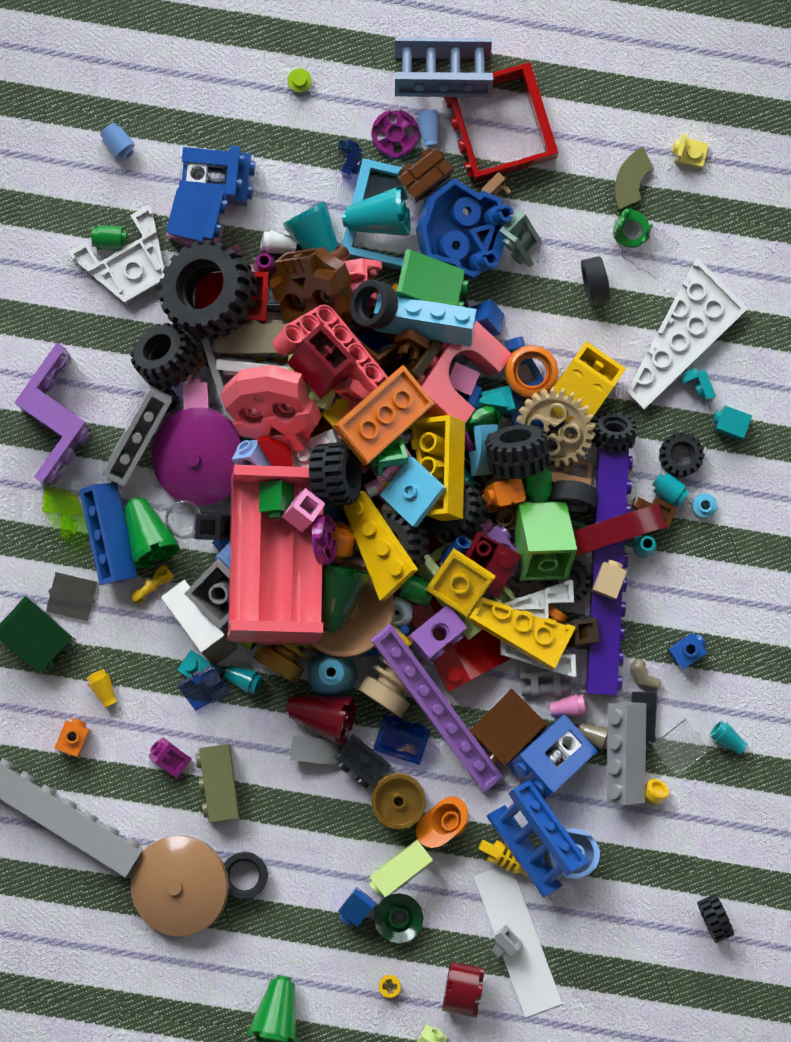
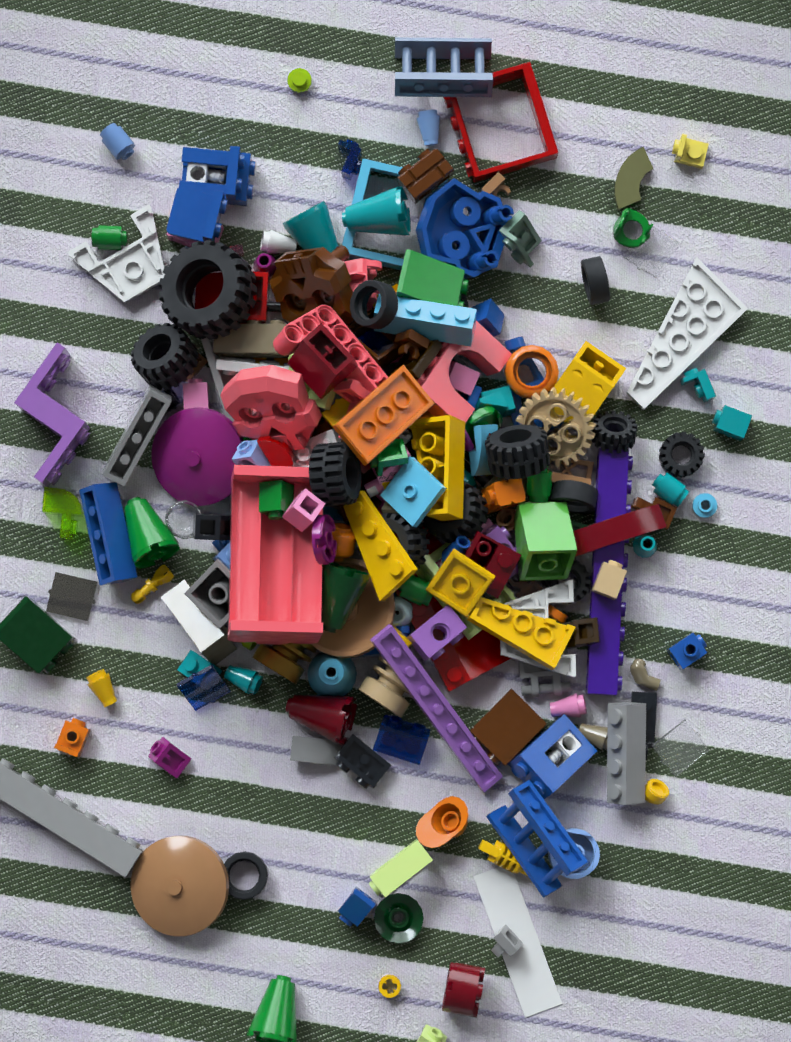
(218, 783): olive brick -> none
(395, 133): magenta piece -> none
(395, 786): pearl gold wheel -> none
(715, 918): black tyre -> none
(727, 737): teal cone -> none

